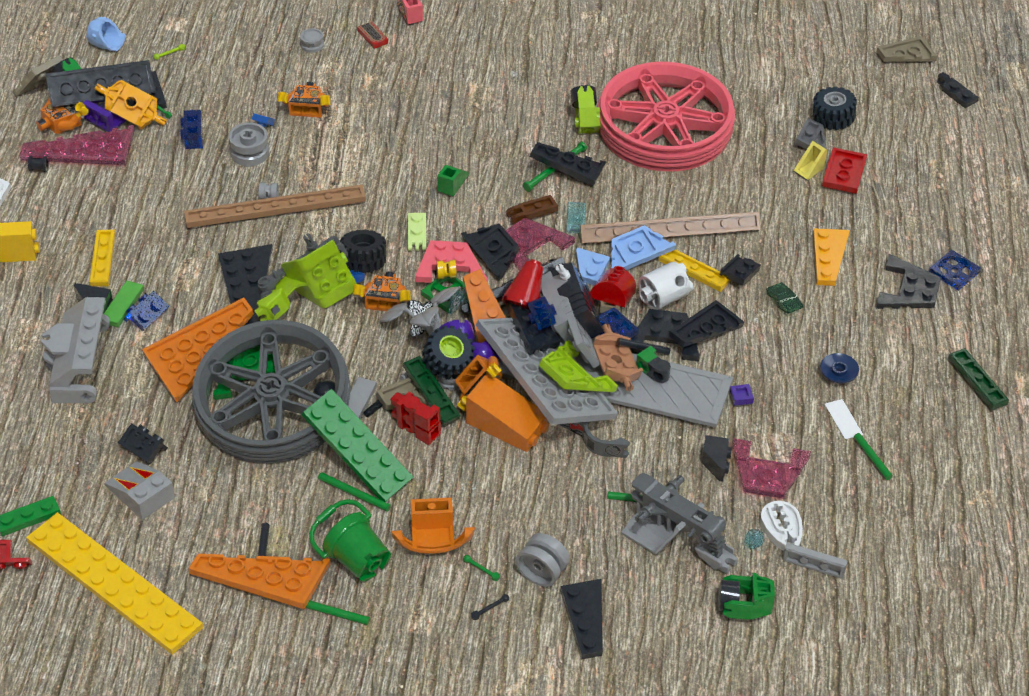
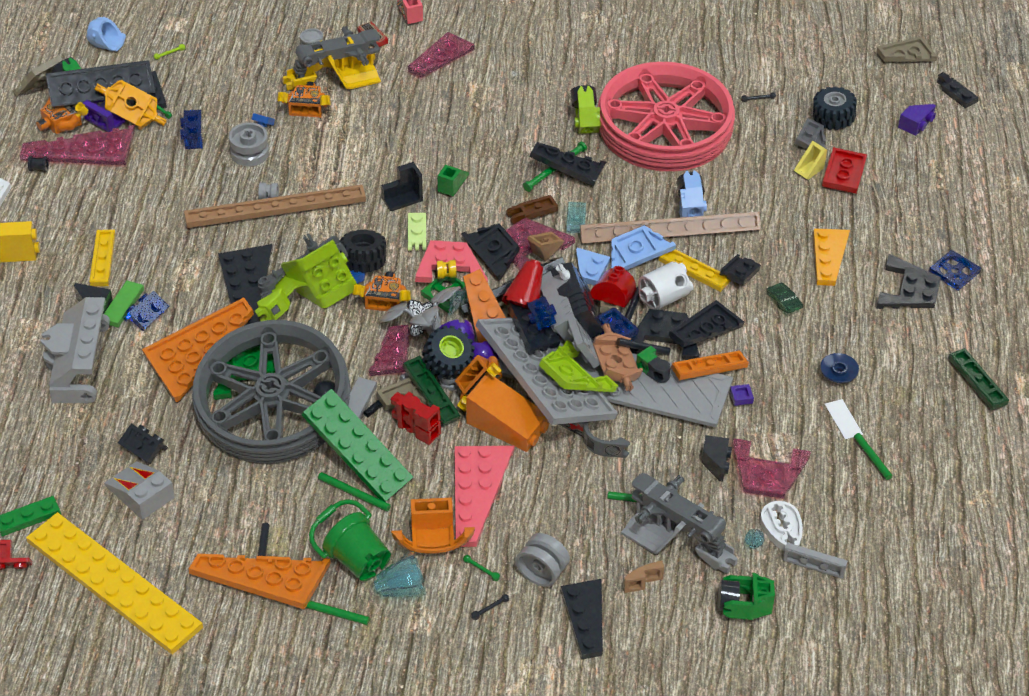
(346, 55): none -> piece
(393, 352): none -> clear pink wing
(401, 578): none -> clear light blue cone
(405, 190): none -> black panel
(440, 53): none -> clear pink wing
(477, 483): none -> coral wing
(545, 244): none -> medium nougat slope
(633, 304): none -> black bar
(636, 579): none -> medium nougat slope
(691, 193): none -> light blue piece
(709, 365): none -> orange plate
(744, 98): none -> black hinge
(916, 118): none -> dark purple slope

